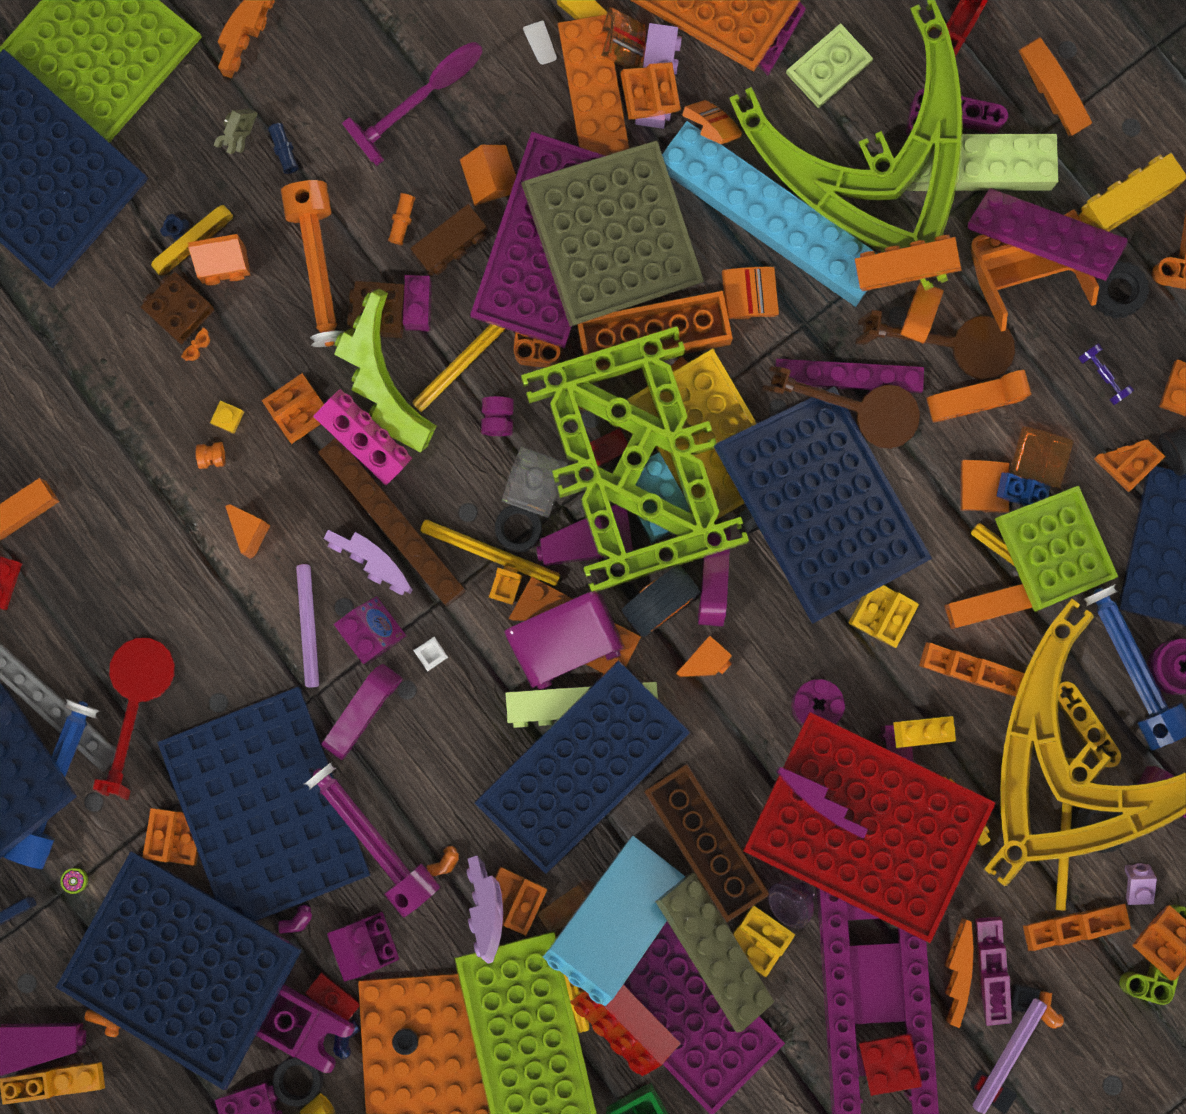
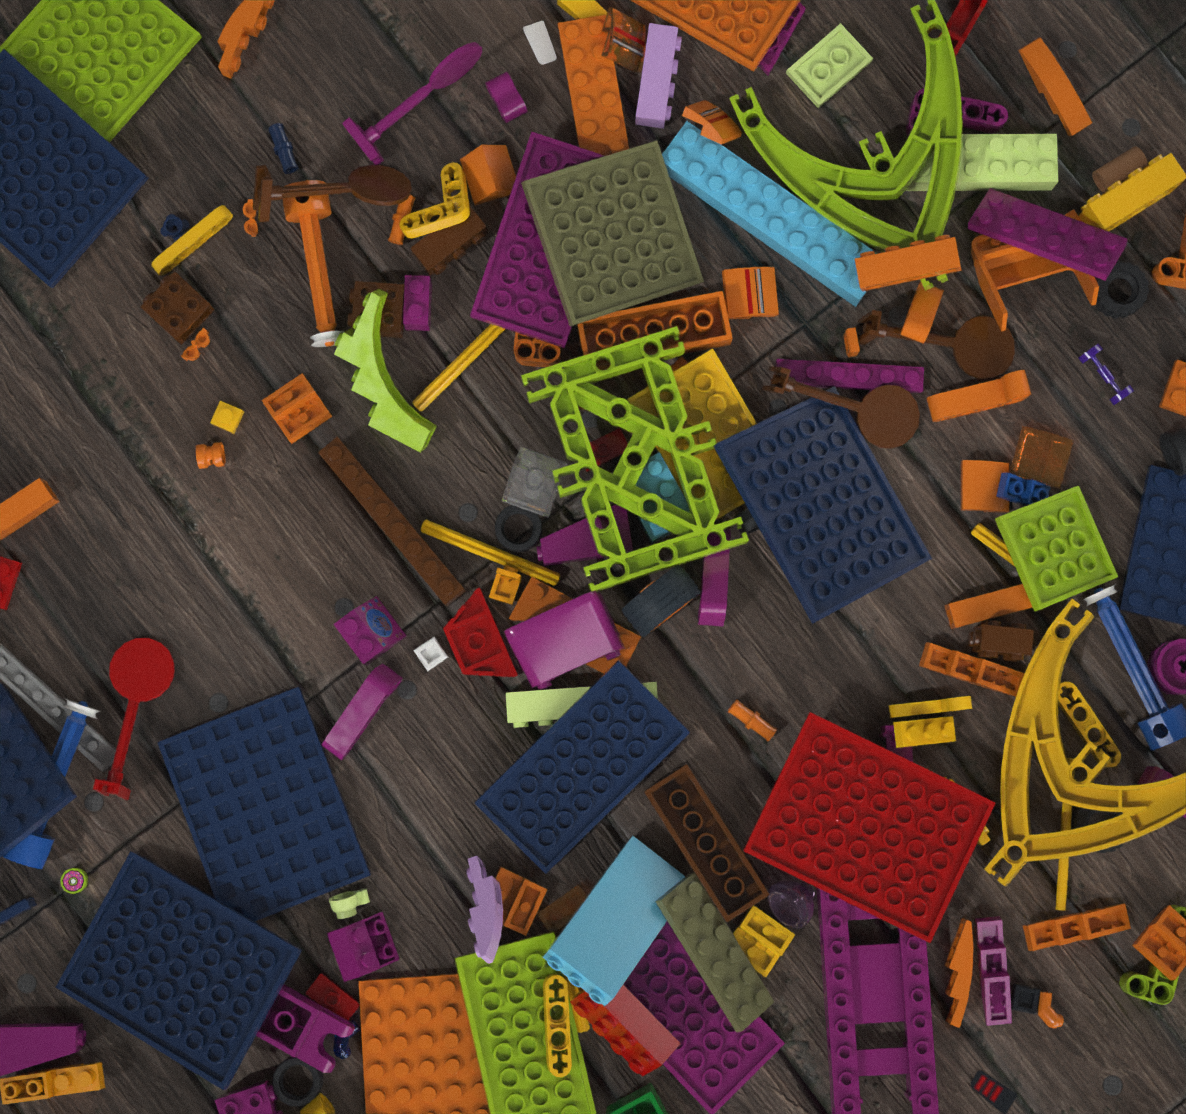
(111, 1029): orange arm -> none
(169, 838): orange slope -> none
(219, 259): orange slope -> none
(238, 126): olive plate -> none
(247, 530): orange slope -> none
(250, 226): none -> orange piece
(299, 921): magenta arm -> none
(307, 625): lavender axle -> none
(345, 903): none -> yellowish green piece
(350, 435): dark pink brick -> none
(369, 183): none -> reddish brown piece
(378, 564): lavender slope -> none
(405, 1041): black tile -> none
(411, 886): magenta piece -> none
(412, 223): none -> yellow beam
(447, 862): orange arm -> none
(478, 641): none -> red wing
(497, 416): magenta wheel -> none
(506, 97): none -> magenta axle
(561, 1024): none -> yellow beam
(650, 91): orange slope -> none
(706, 660): orange slope -> none
(752, 720): none -> orange pin
(814, 796): magenta slope -> none
(818, 689): magenta brick -> none
(851, 342): none -> orange tile
(884, 615): yellow slope -> none
(890, 1064): red plate -> none
(928, 707): none -> yellow beam
(992, 639): none -> reddish brown brick
(1009, 1056): lavender axle -> none
(1119, 168): none -> medium nougat pin
(1130, 463): orange wing -> none
(1140, 884): lavender bracket -> none

